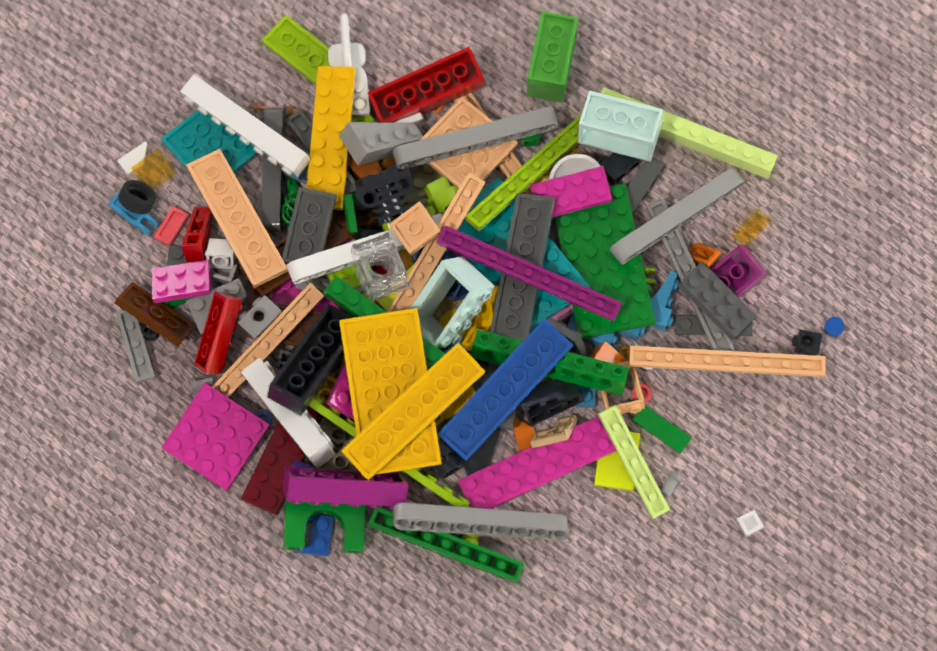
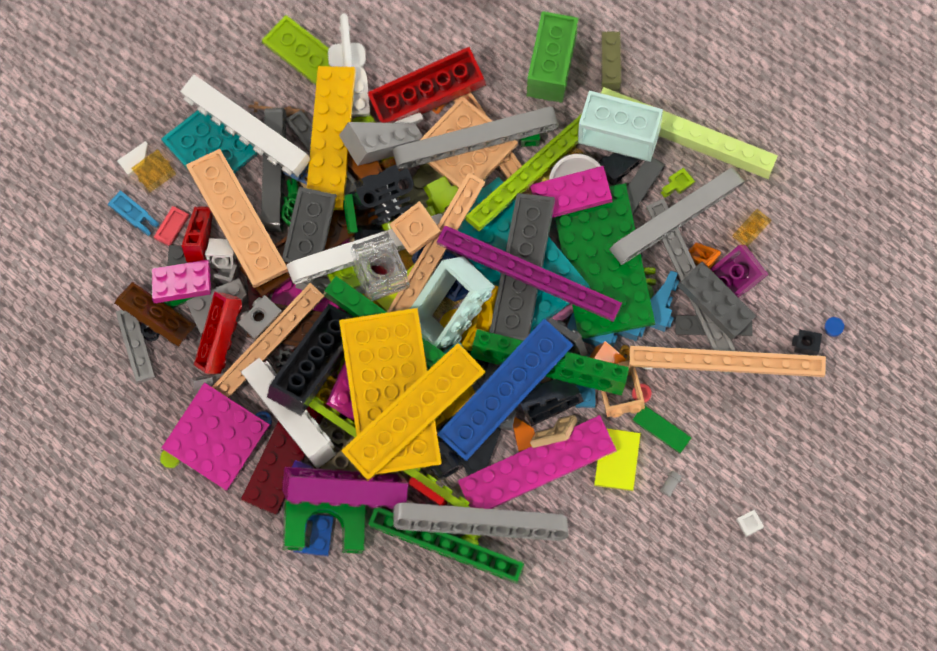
(133, 204): black tyre -> none
(168, 460): none -> lime tile
(427, 492): none -> red tile
(610, 61): none -> olive brick
(633, 462): yellowish green tile -> none
(678, 181): none -> lime plate

